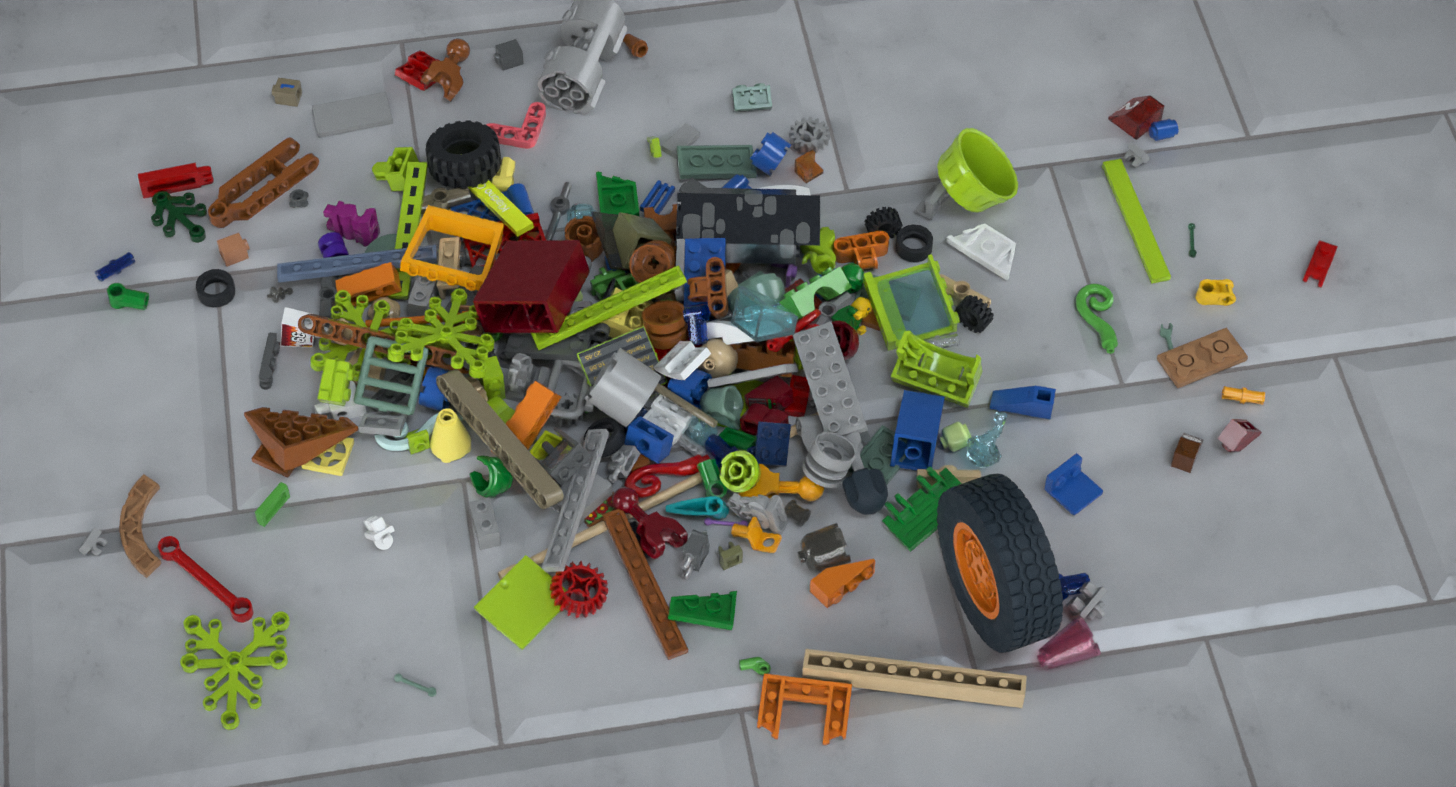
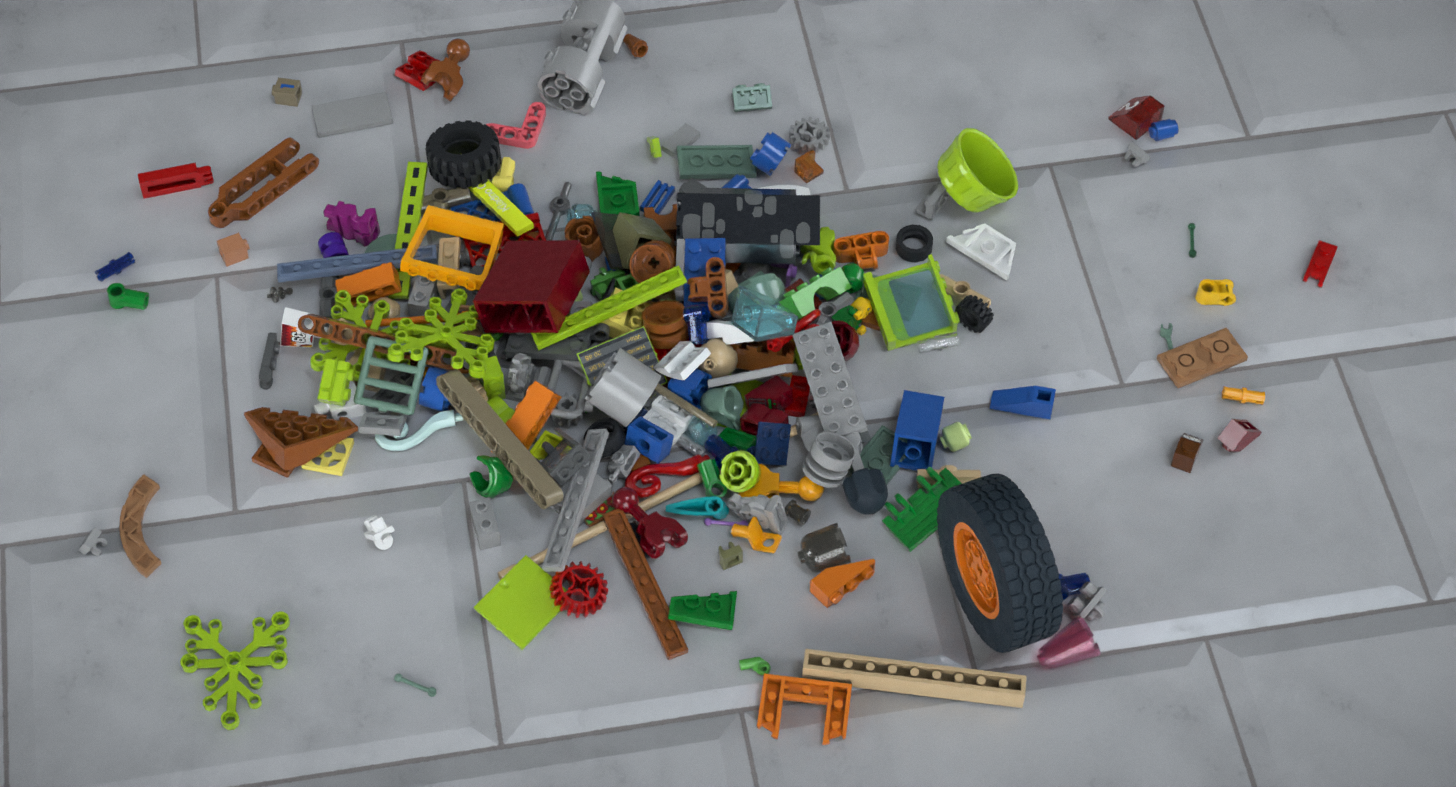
(164, 200): dark green plant -> none
(205, 579): red piece -> none
(212, 276): black tyre -> none
(272, 504): bright green tile -> none
(298, 198): dark grey plate -> none
(395, 168): lime brick -> none
(418, 441): lime bracket -> none
(449, 437): light yellow cone -> none
(508, 54): dark grey brick -> none
(695, 552): dark grey piece -> none
(884, 220): black tyre -> none
(938, 370): lime piece -> none
(982, 448): clear light blue hair -> none
(1071, 486): blue bracket -> none
(1106, 332): bright green plant -> none
(1136, 221): lime tile -> none

